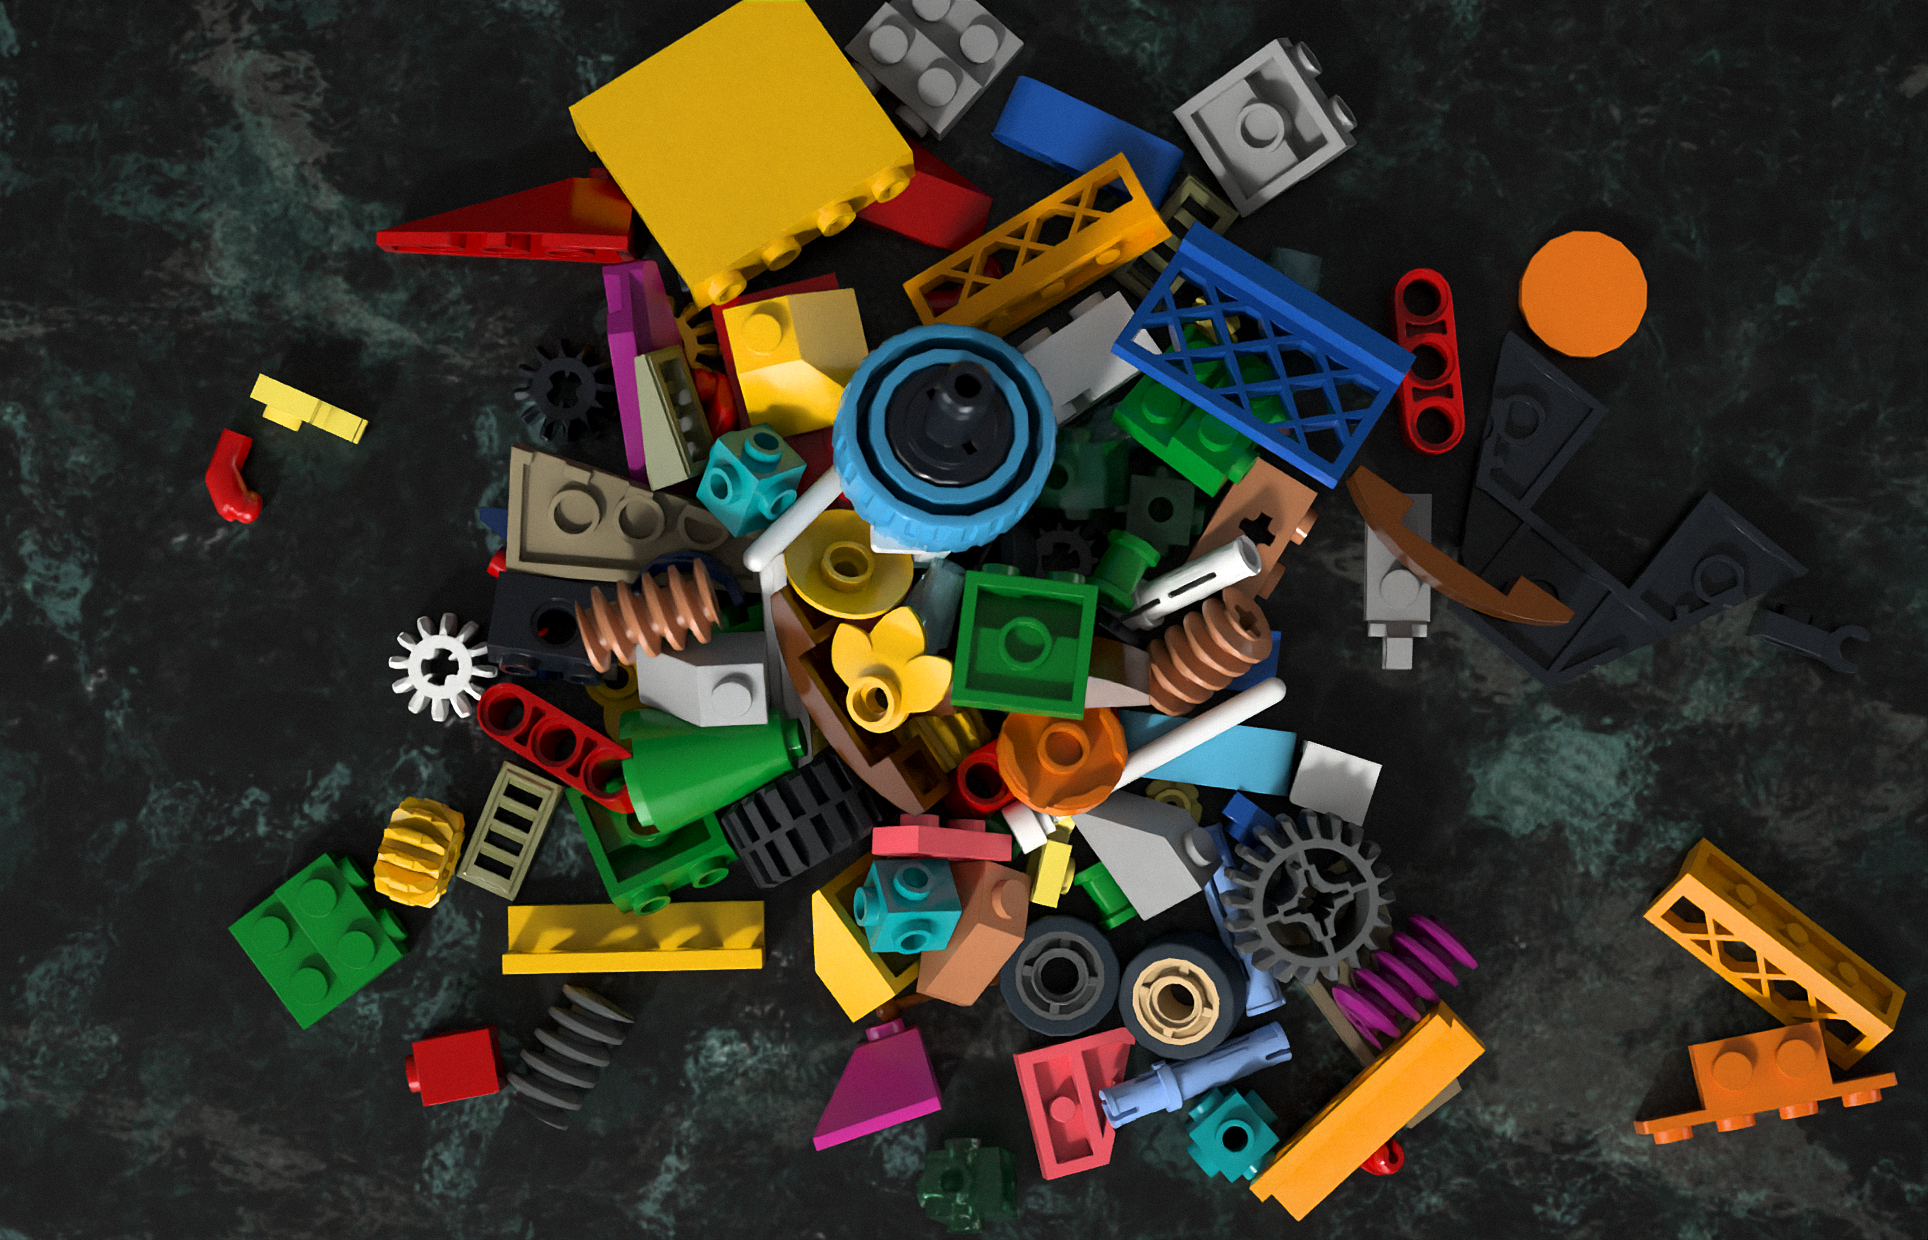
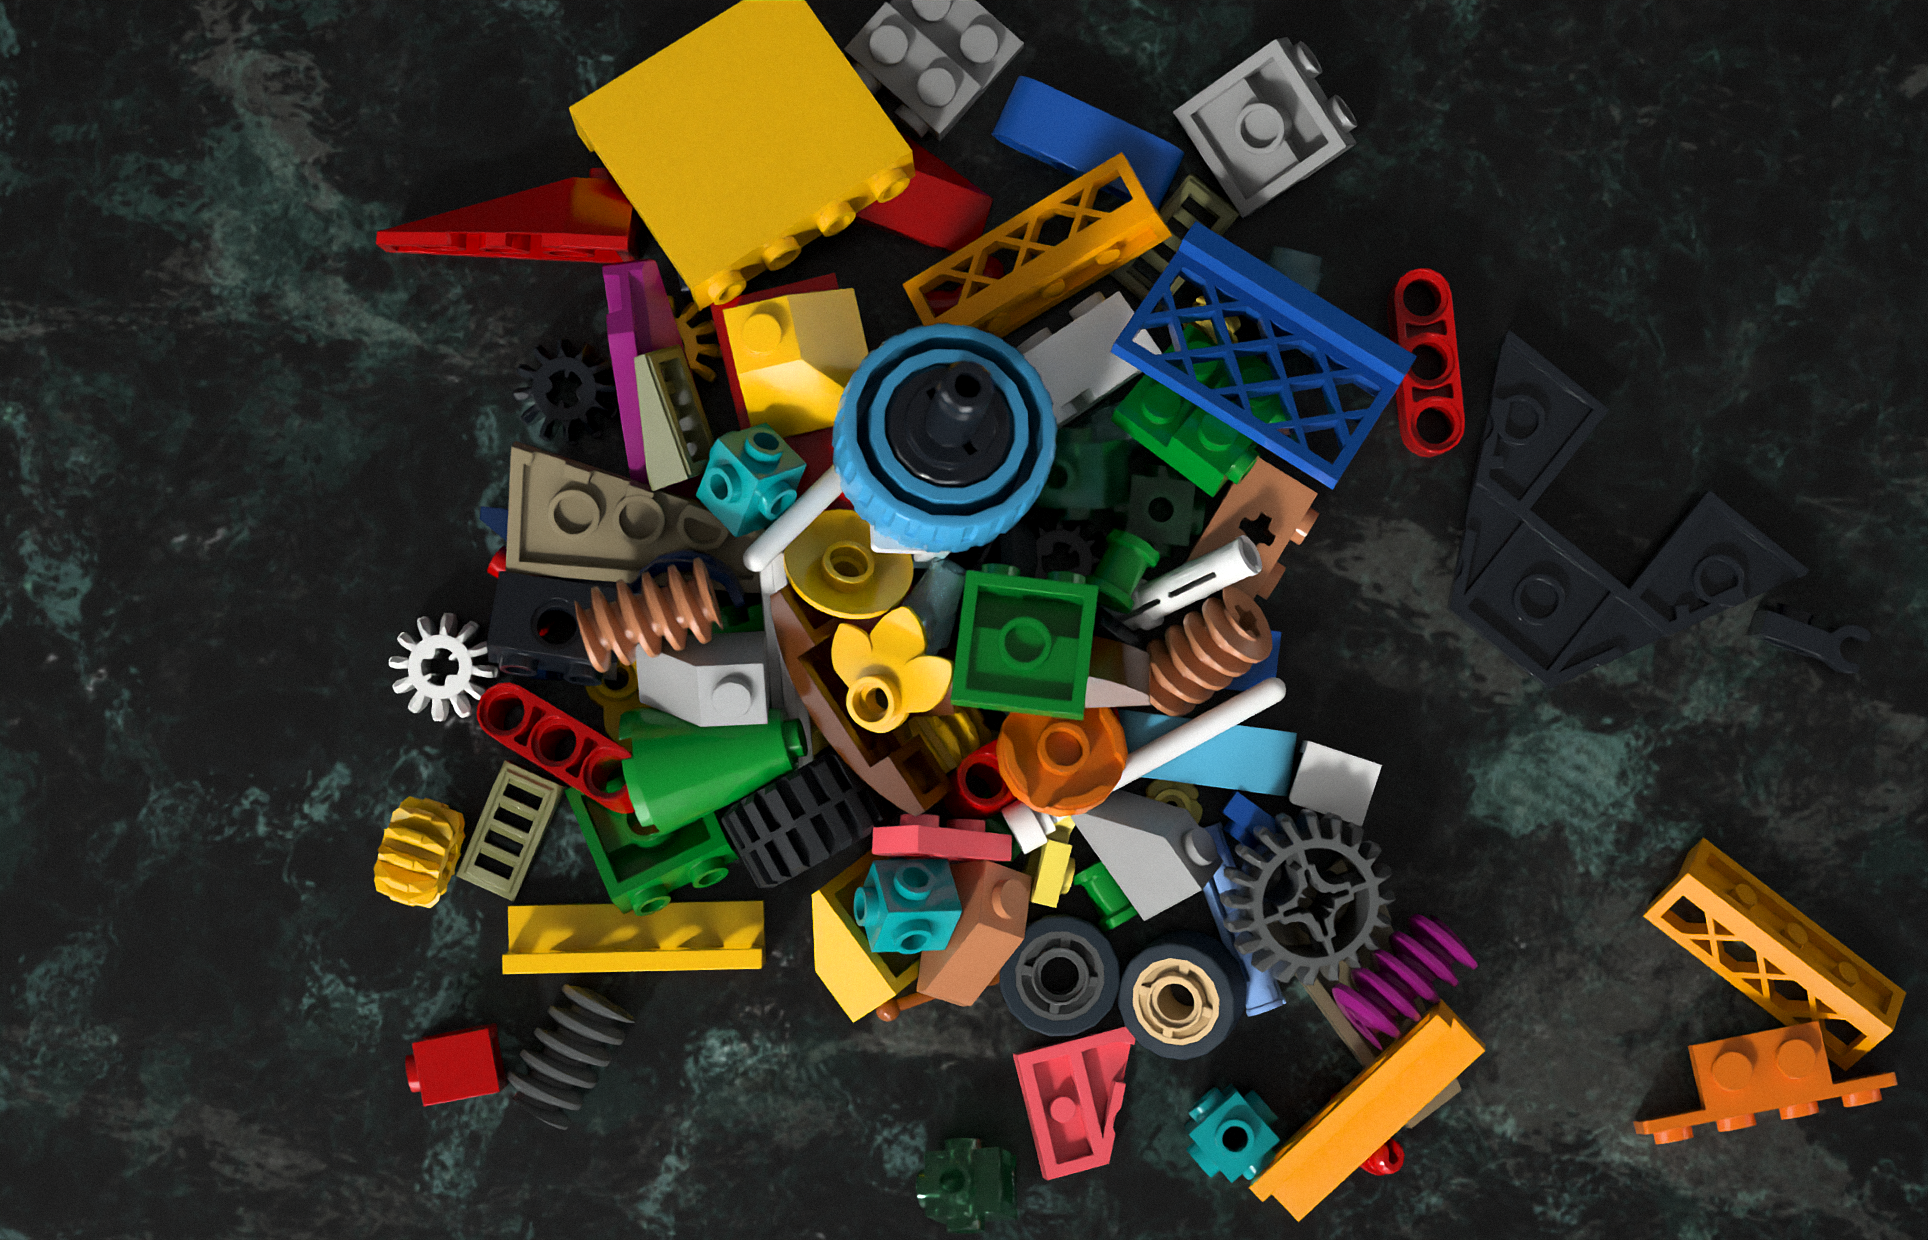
(226, 482): red arm -> none
(291, 407): light yellow plate -> none
(321, 937): green plate -> none
(717, 401): red arm -> none
(881, 1085): dark pink slope -> none
(1174, 1082): light blue pin -> none
(1384, 509): reddish brown slope -> none
(1393, 595): light grey hinge -> none
(1582, 294): orange tile -> none

